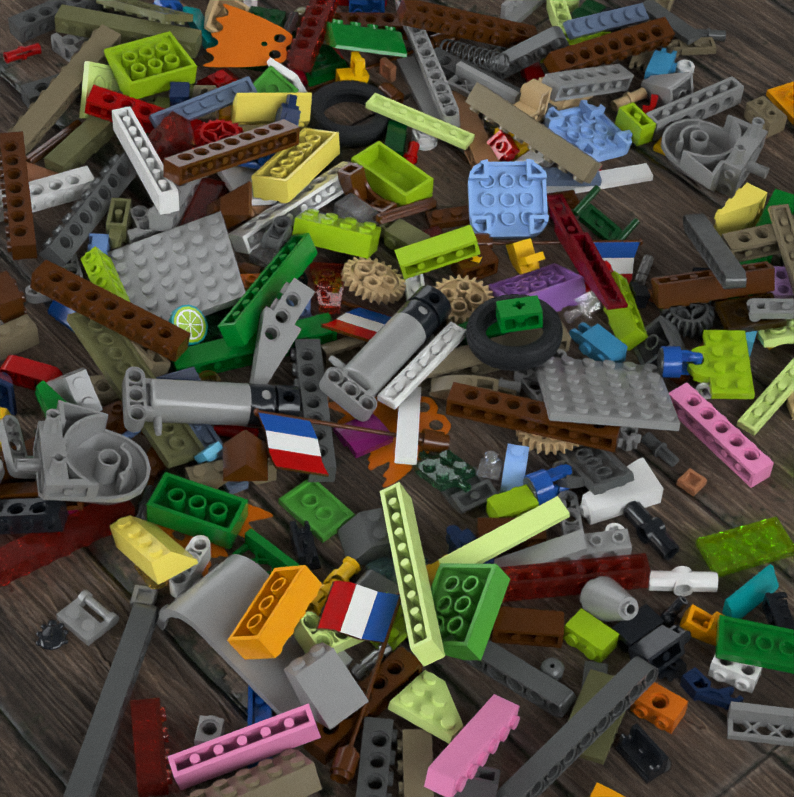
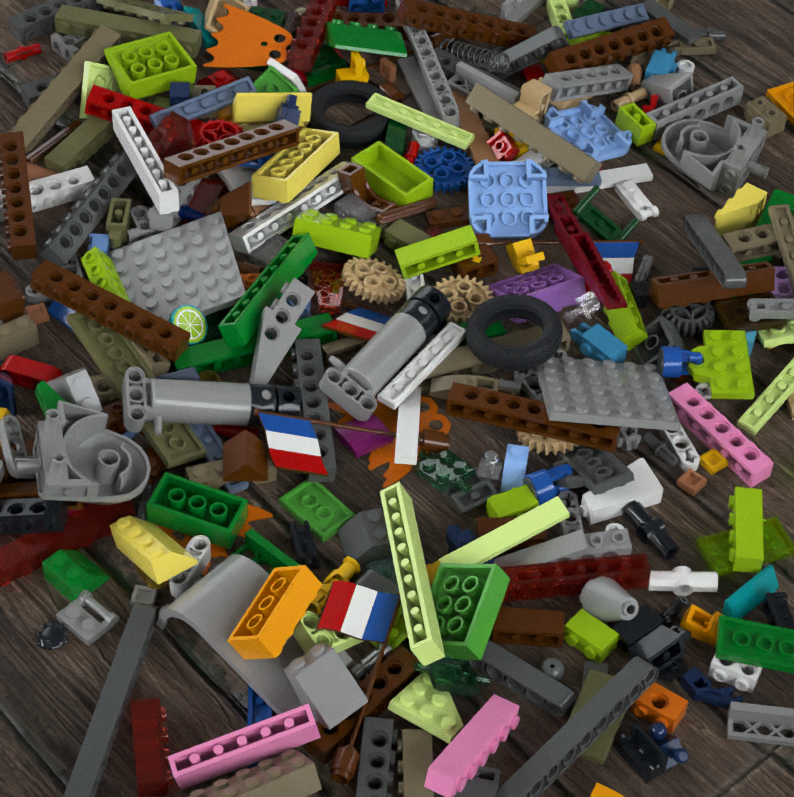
(38, 313): none -> nougat tile
(72, 573): none -> green slope
(190, 214): none -> clear blue pin
(207, 725): light grey brick -> none
(209, 453): medium azure plate -> none
(277, 234): dark grey piece -> none
(446, 167): none -> blue gear
(453, 676): none -> clear green plate
(519, 314): green brick -> none
(636, 200): none -> white plate
(637, 71): none -> medium nougat cone
(668, 744): none -> dark blue piece
(681, 437): none -> white beam
(713, 461): none -> yellow tile
(747, 530): none -> lime brick

